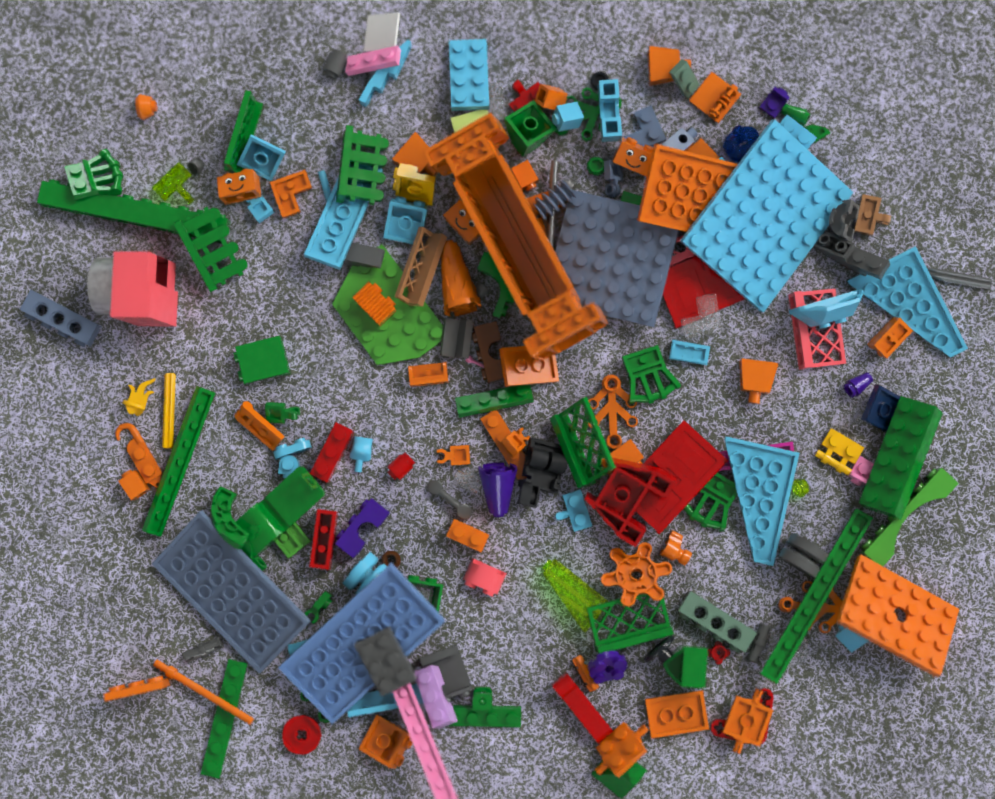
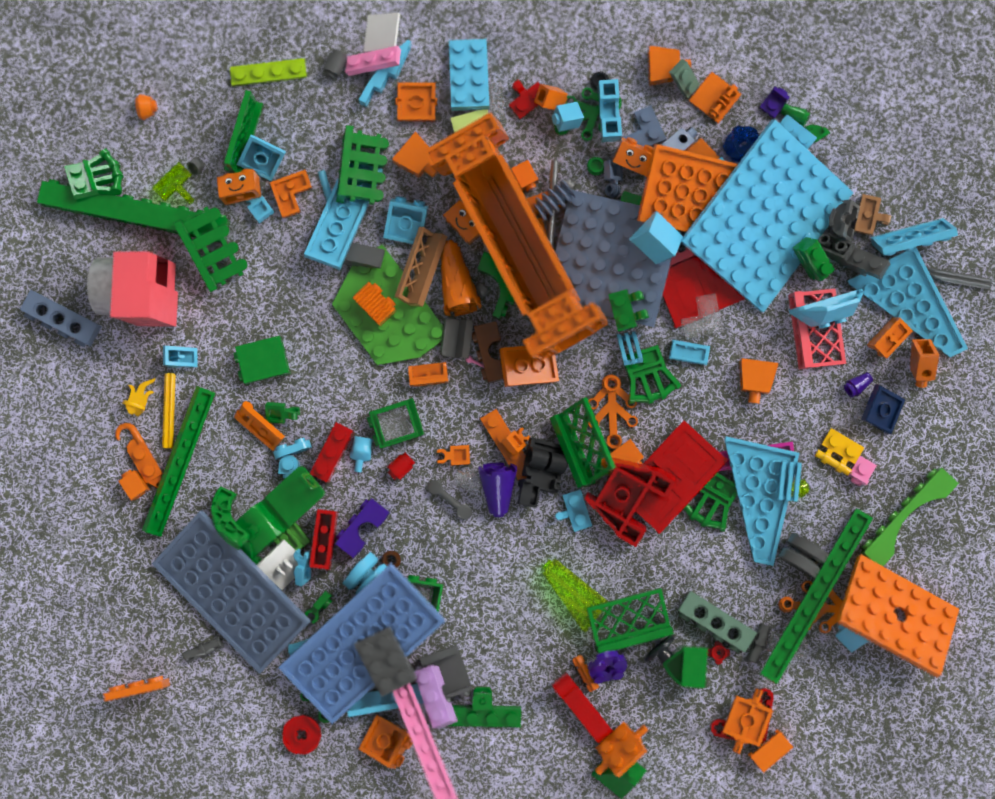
(171, 672): orange bar -> none
(179, 357): none -> medium azure slope
(224, 720): green plate -> none
(268, 72): none -> lime plate
(279, 564): none -> white piece
(302, 571): none -> medium azure plate
(395, 424): none -> window
(413, 185): yellow plate -> none
(416, 101): none -> orange plate
(467, 535): orange brick -> none
(484, 576): coral cylinder -> none
(493, 400): green plate -> none
(528, 128): green slope -> none
(623, 310): none -> green plate
(627, 338): none -> medium azure tile
(640, 563): orange plate -> none
(657, 239): none -> medium azure slope
(673, 549): orange piece -> none
(676, 714): orange plate -> none
(771, 751): none -> orange hinge
(789, 483): none -> medium azure tile
(813, 259): none -> green brick
(901, 457): green brick -> none
(913, 236): none -> medium azure plate
(923, 361): none -> orange torso

